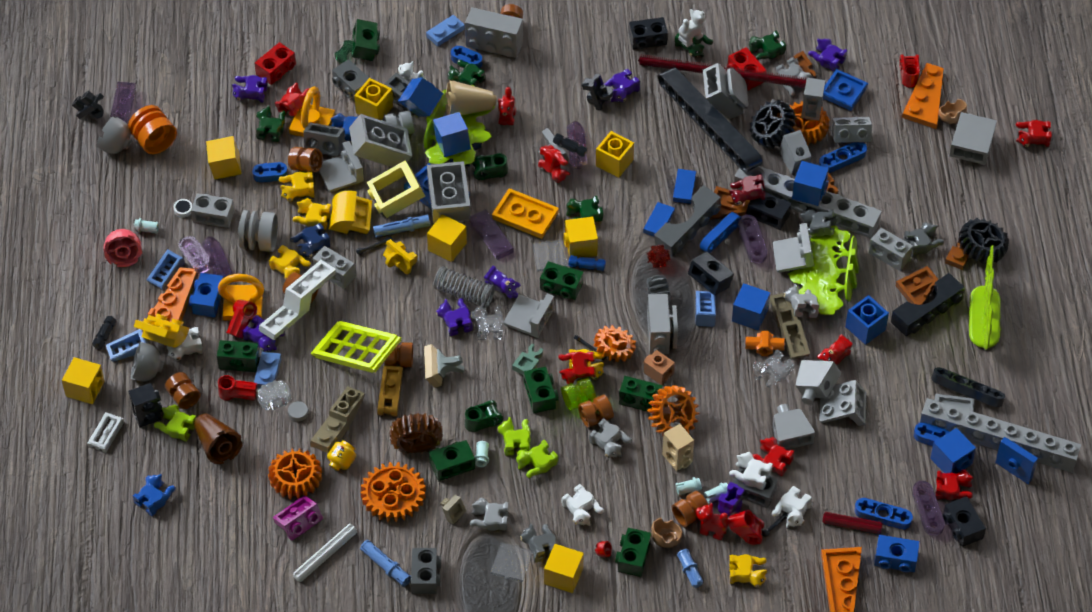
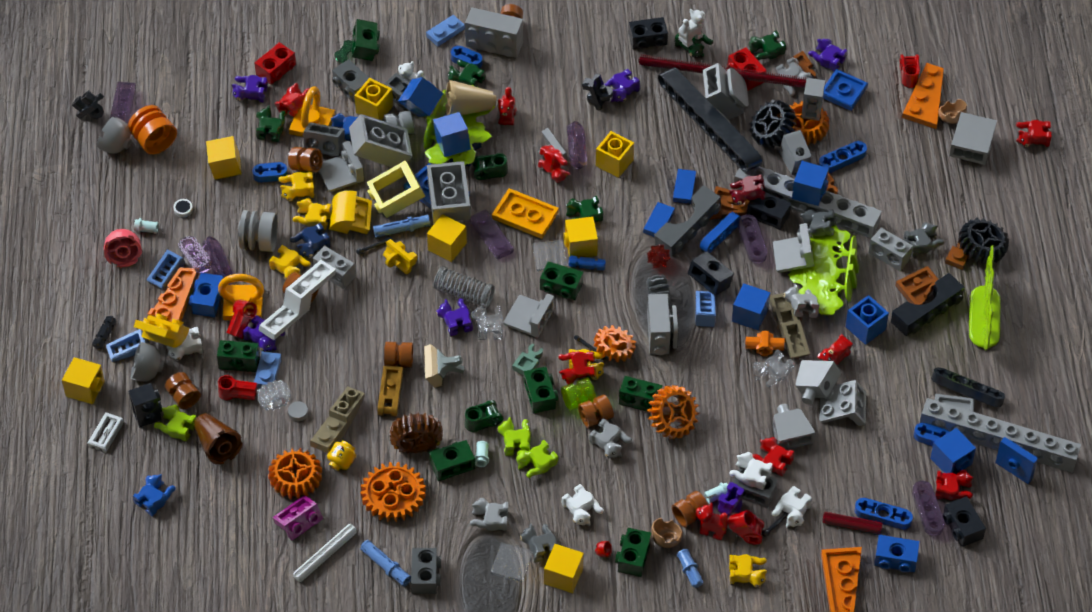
(212, 210): light grey brick -> none
(392, 341): neon yellow piece -> none
(453, 508): dark tan tile -> none
(501, 282): dark purple animal -> none
(570, 145): black axle -> none
(658, 367): nougat brick -> none
(678, 447): tan brick -> none
(688, 486): light aqua pin -> none
(852, 129): light grey brick -> none

